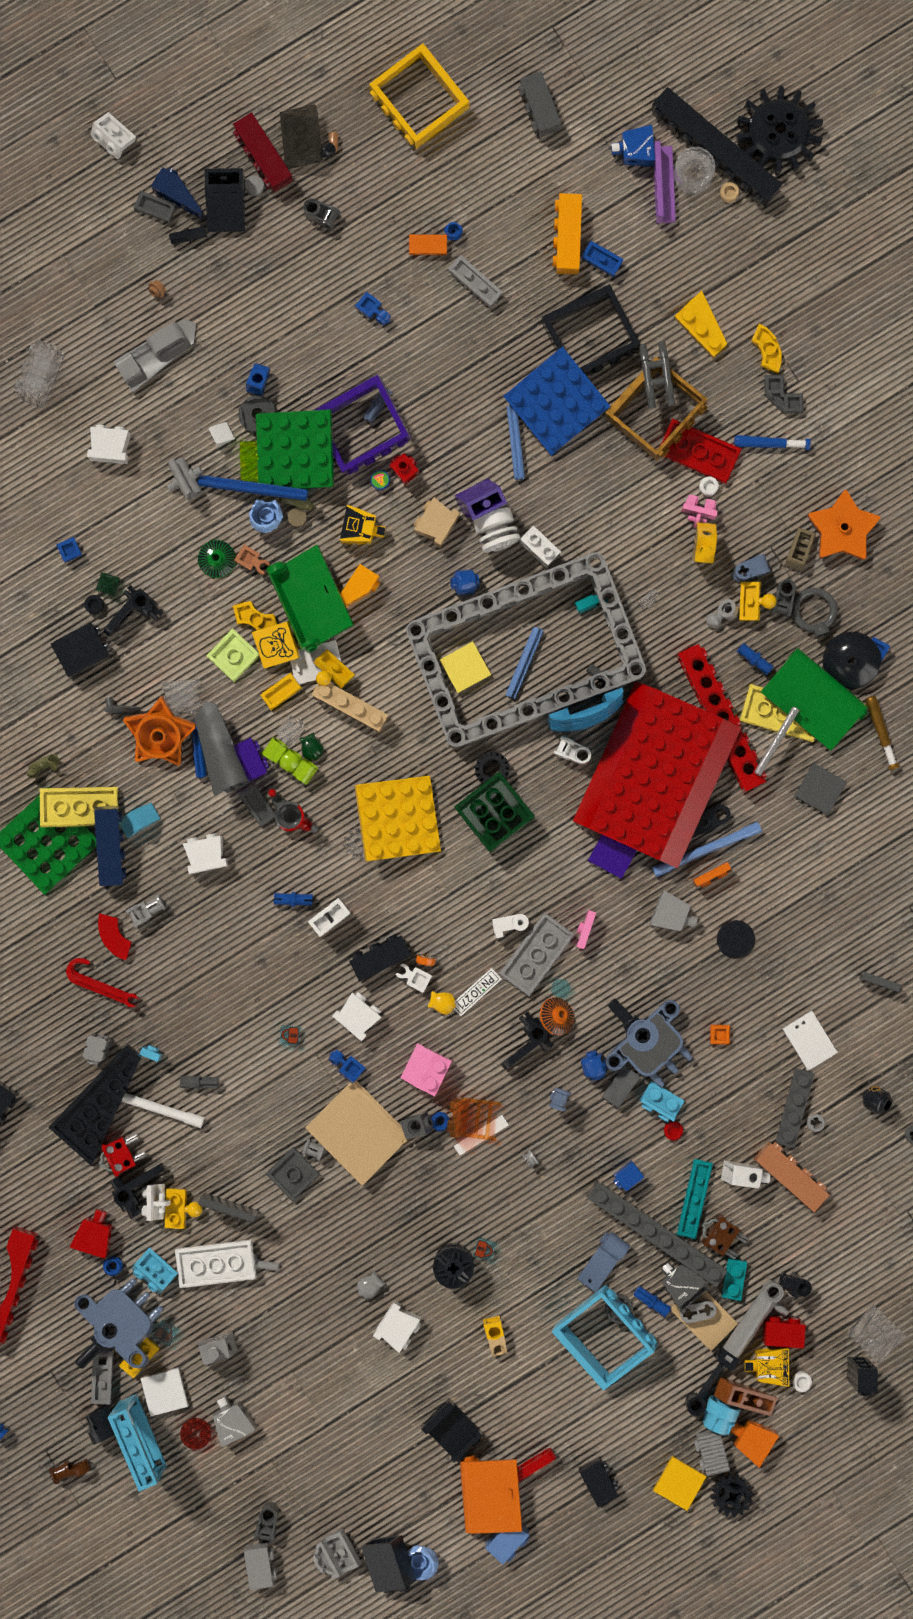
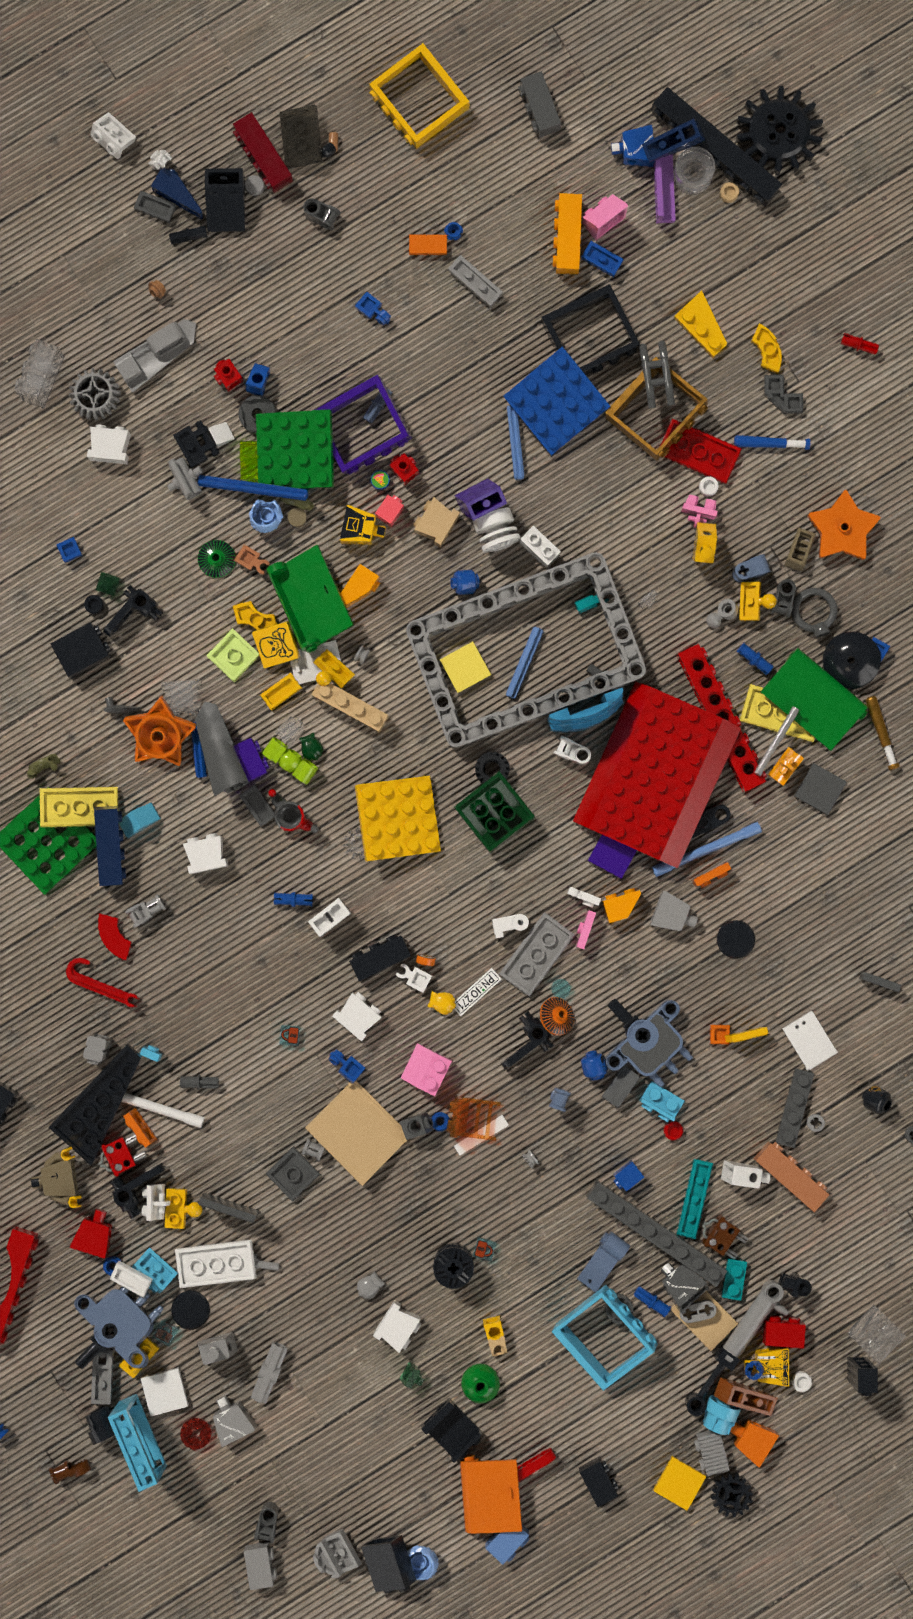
(59, 1179): none -> dark tan torso
(87, 394): none -> light grey gear
(131, 1279): none -> white tile
(139, 1126): none -> orange plate
(159, 159): none -> white plate
(190, 446): none -> black plate
(190, 1310): none -> black piece
(227, 374): none -> red brick
(269, 1372): none -> light grey piece
(361, 655): none -> light grey bush
(390, 510): none -> coral brick
(411, 1375): none -> clear green tile
(480, 1374): none -> green piece
(588, 899): none -> white plate
(605, 216): none -> bright pink slope
(620, 907): none -> light orange slope
(674, 141): none -> dark blue slope
(745, 1035): none -> yellow tile
(748, 1372): none -> blue bush
(785, 766): none -> light orange hips
(859, 344): none -> red axle

